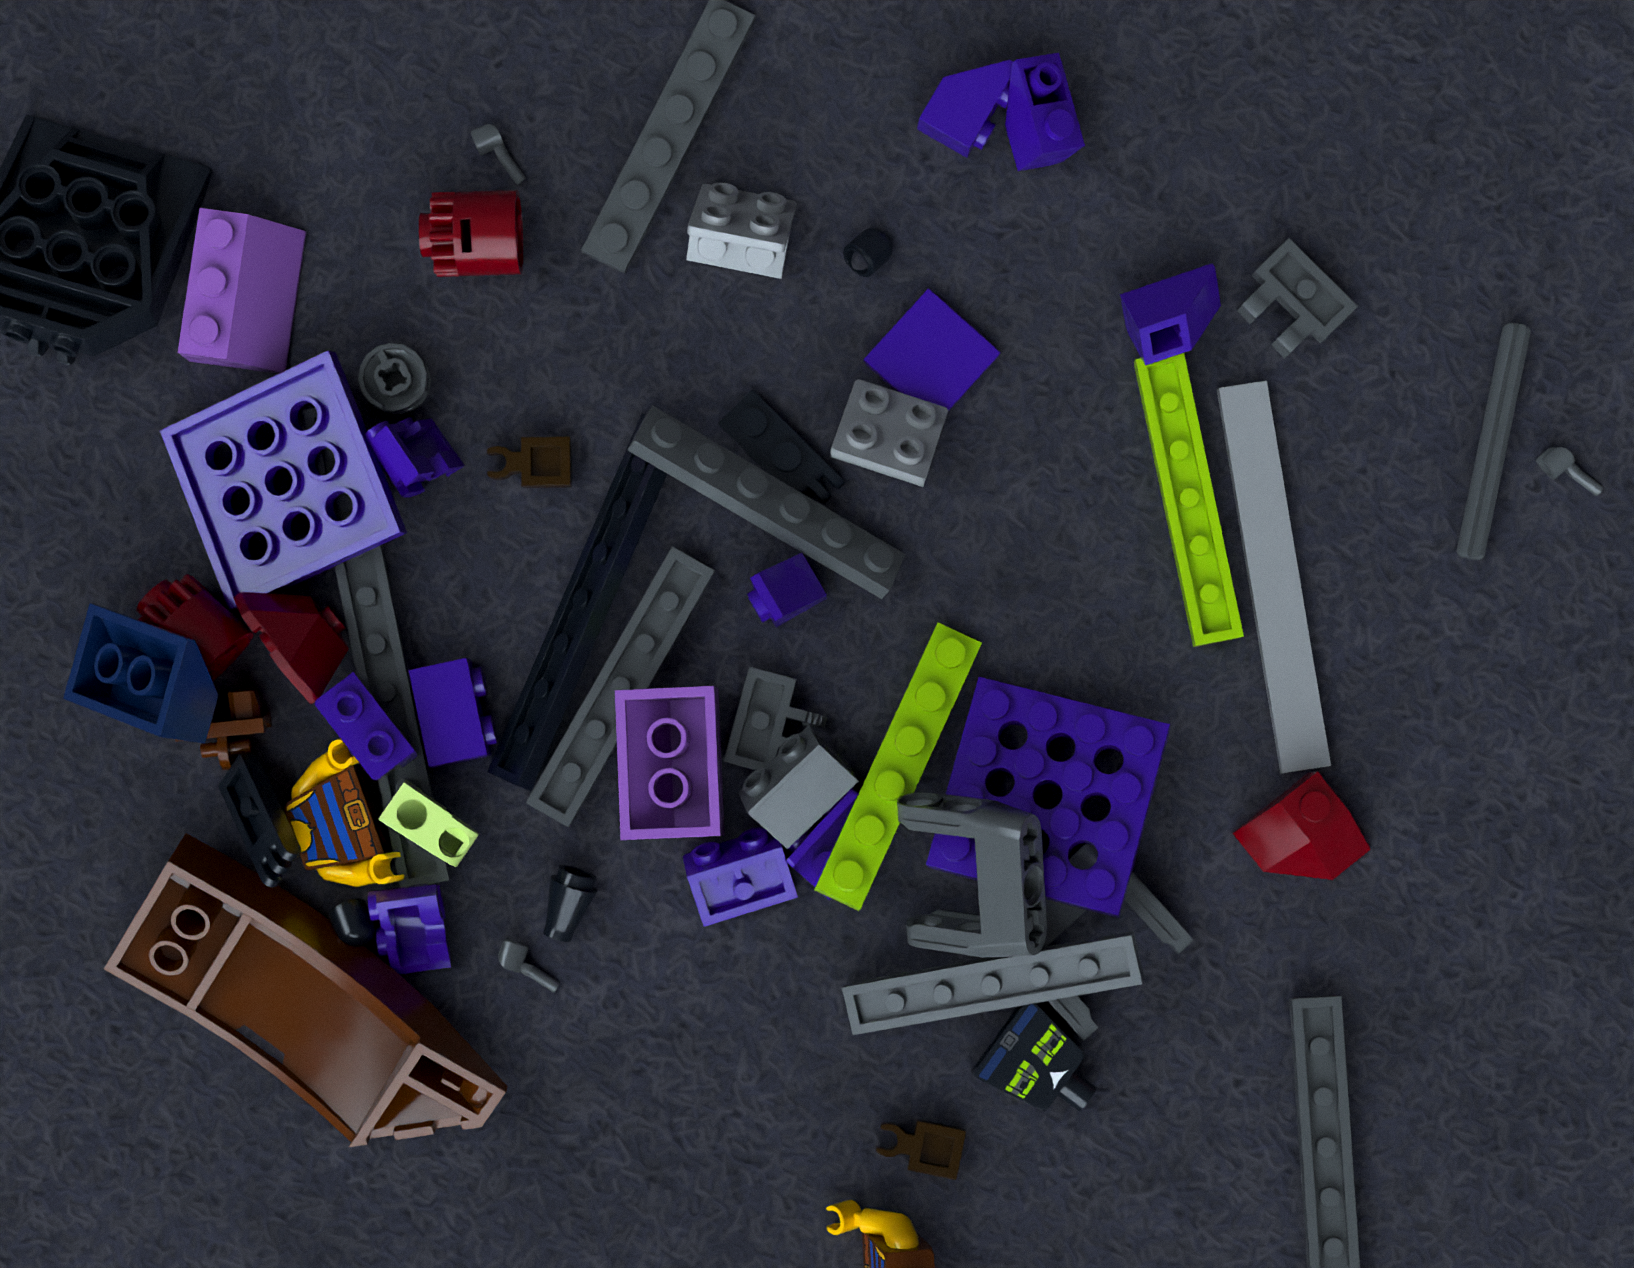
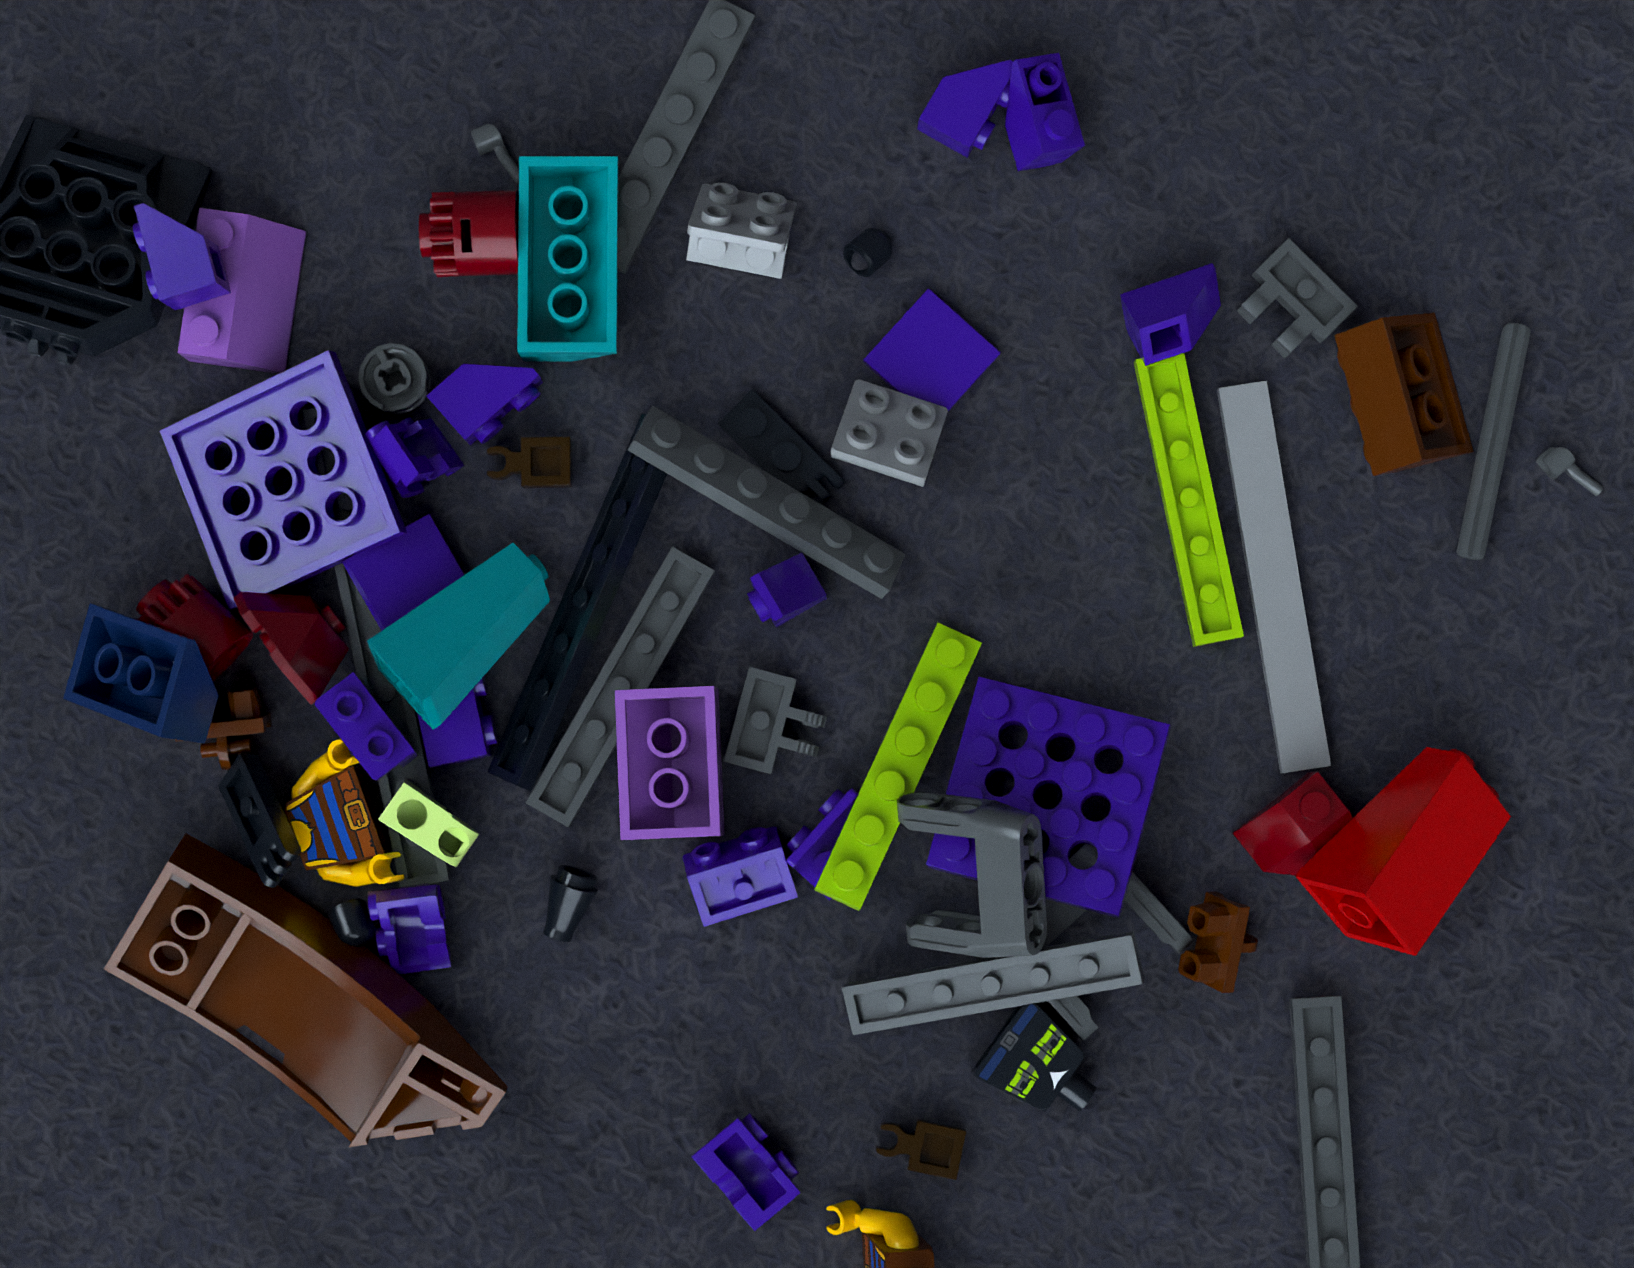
(182, 261): none -> dark purple slope
(403, 571): none -> dark purple tile
(460, 632): none -> teal slope
(481, 395): none -> dark purple slope
(512, 958): dark grey hand -> none
(567, 257): none -> teal slope
(748, 1171): none -> dark purple cylinder
(797, 786): hinge -> none
(1219, 942): none -> reddish brown hips
(1403, 392): none -> reddish brown slope
(1407, 852): none -> red slope

